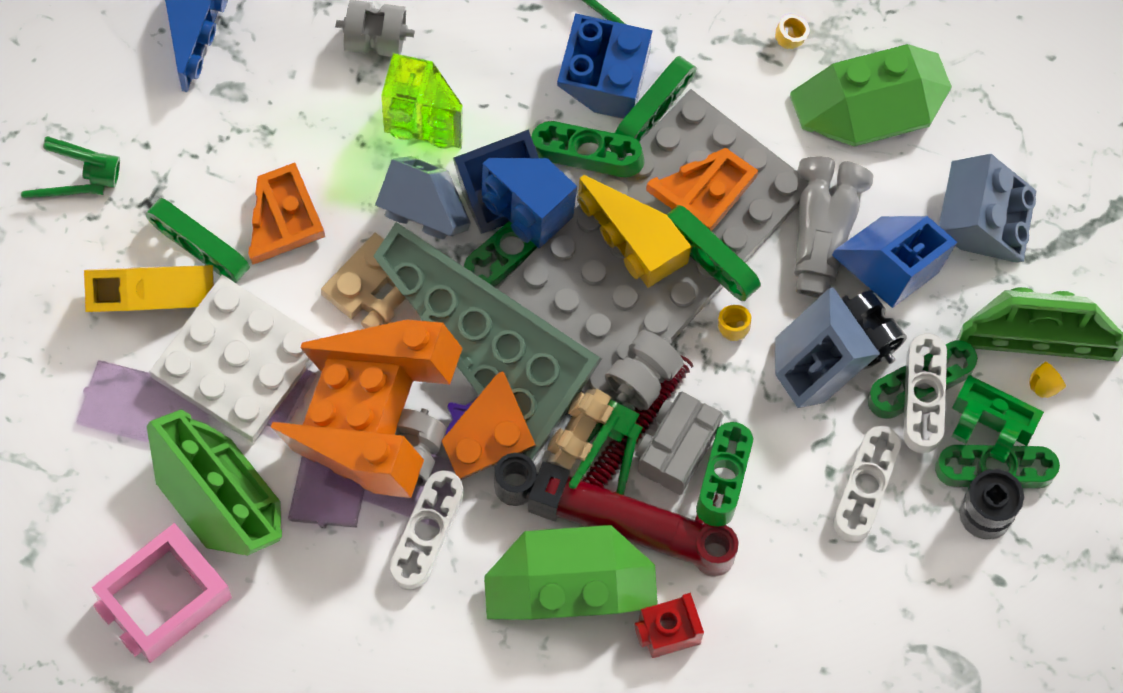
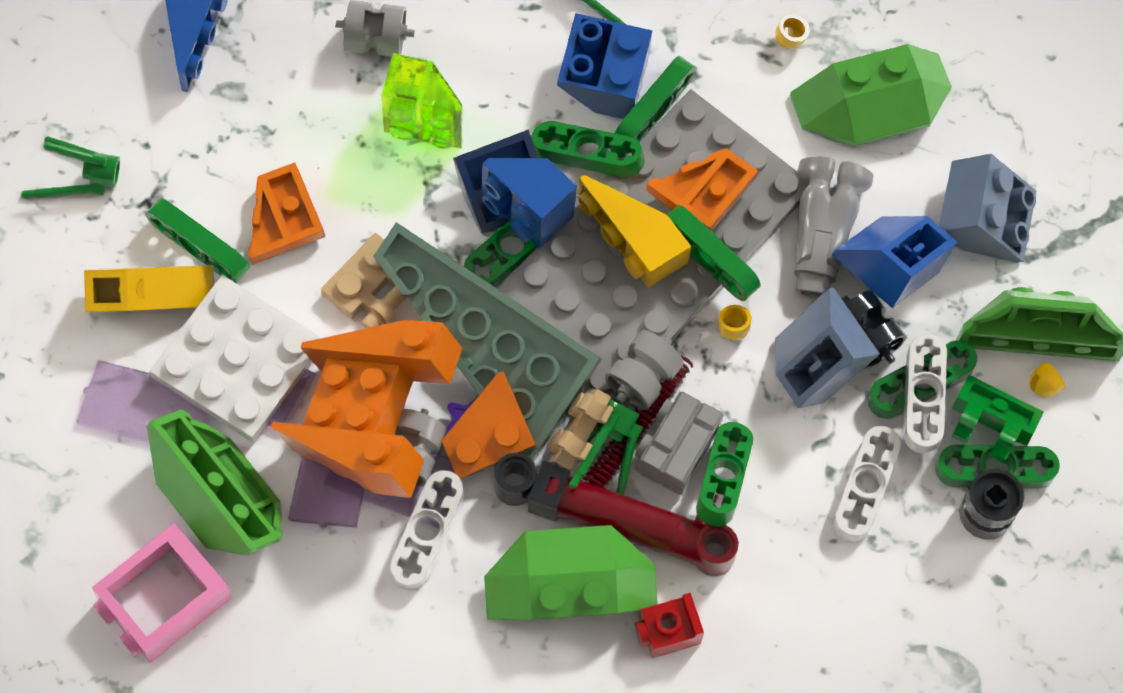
(423, 195): sand blue slope -> none

